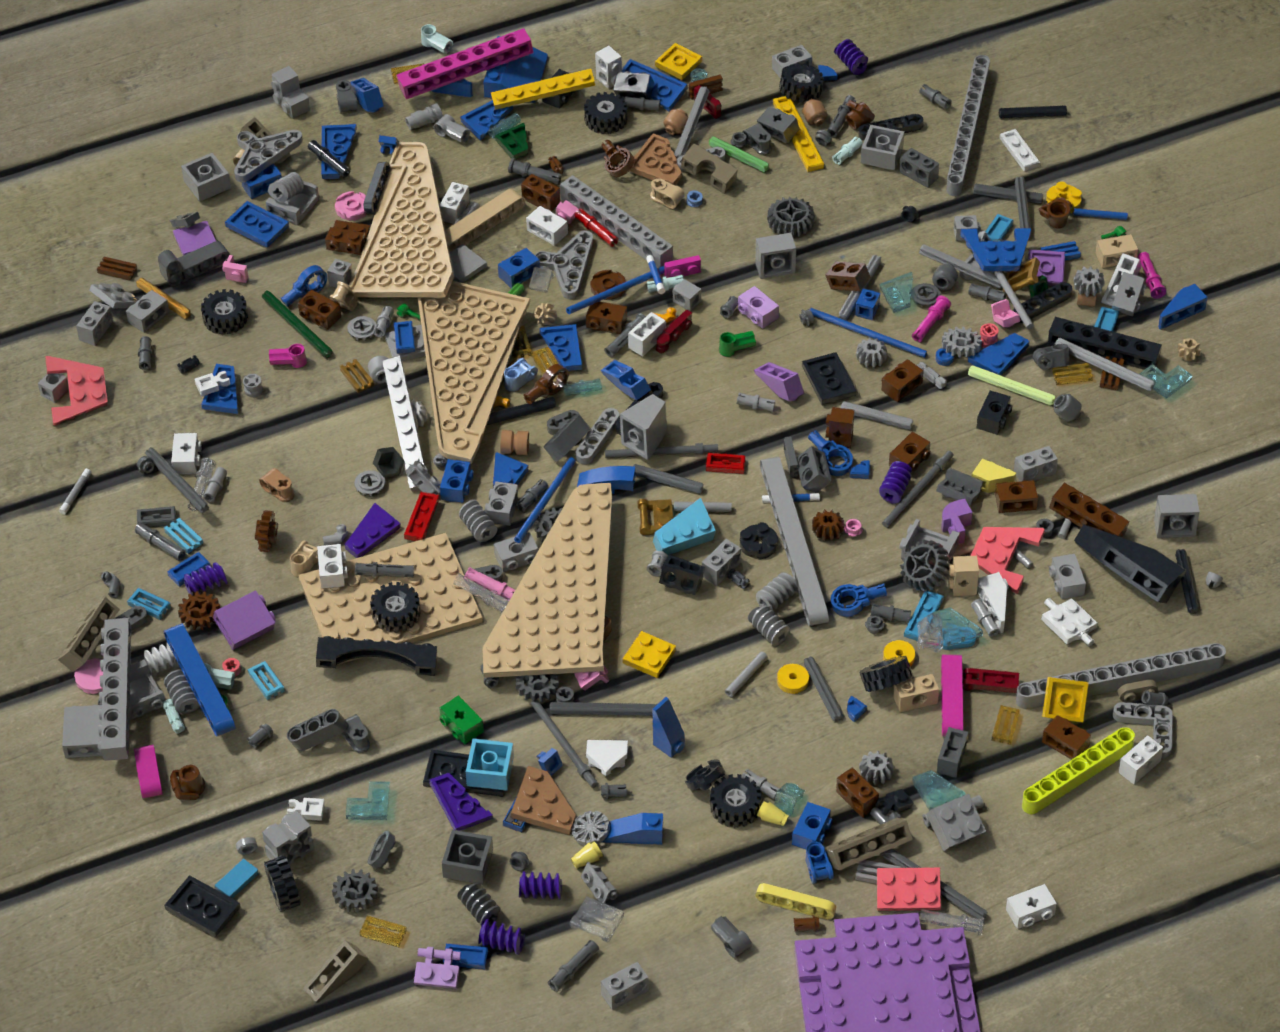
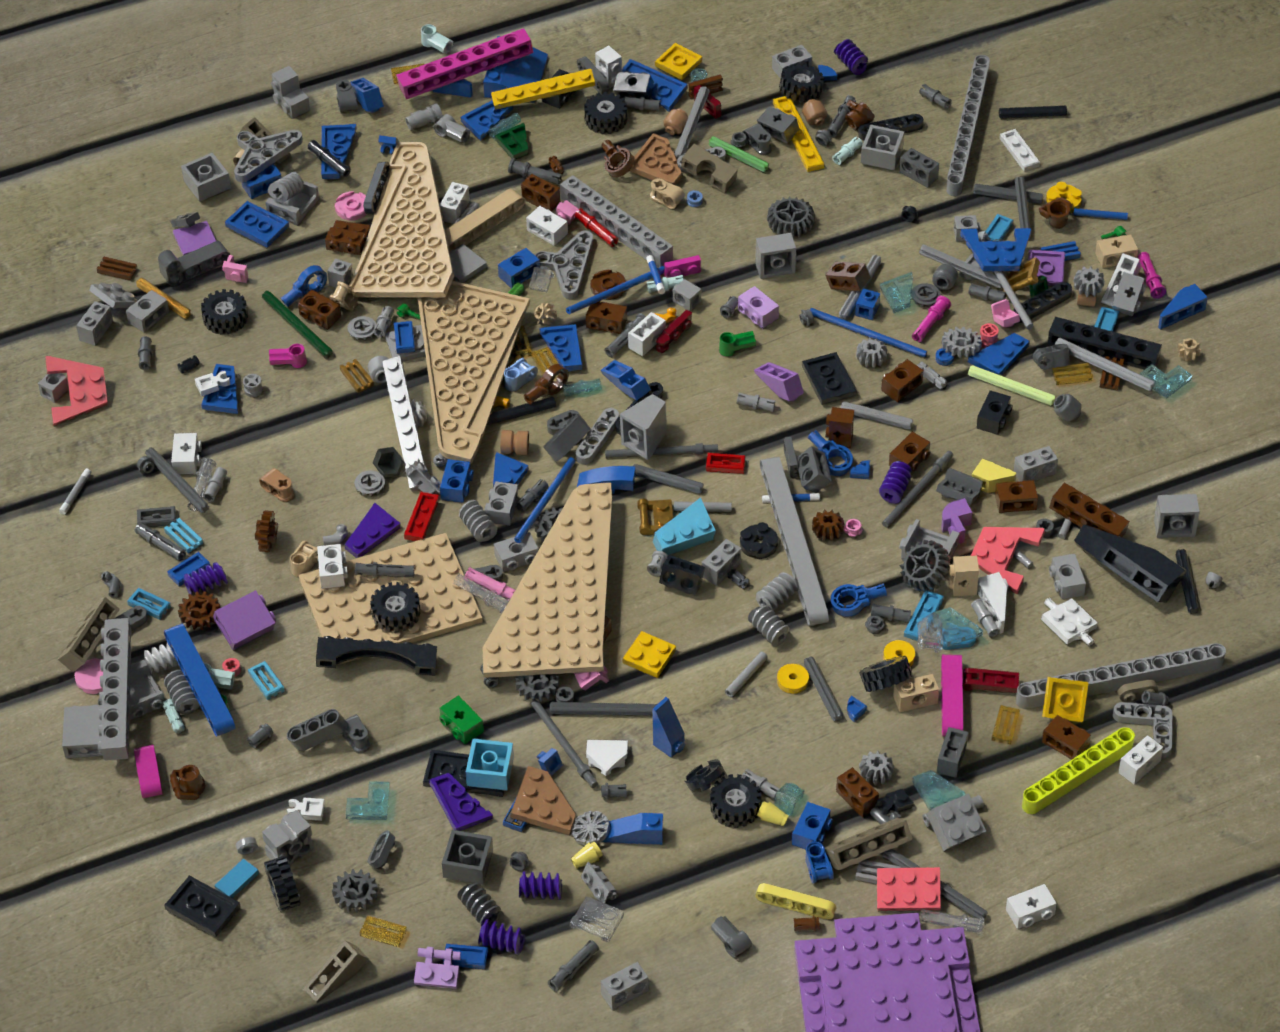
(600, 81): none -> dark grey beam

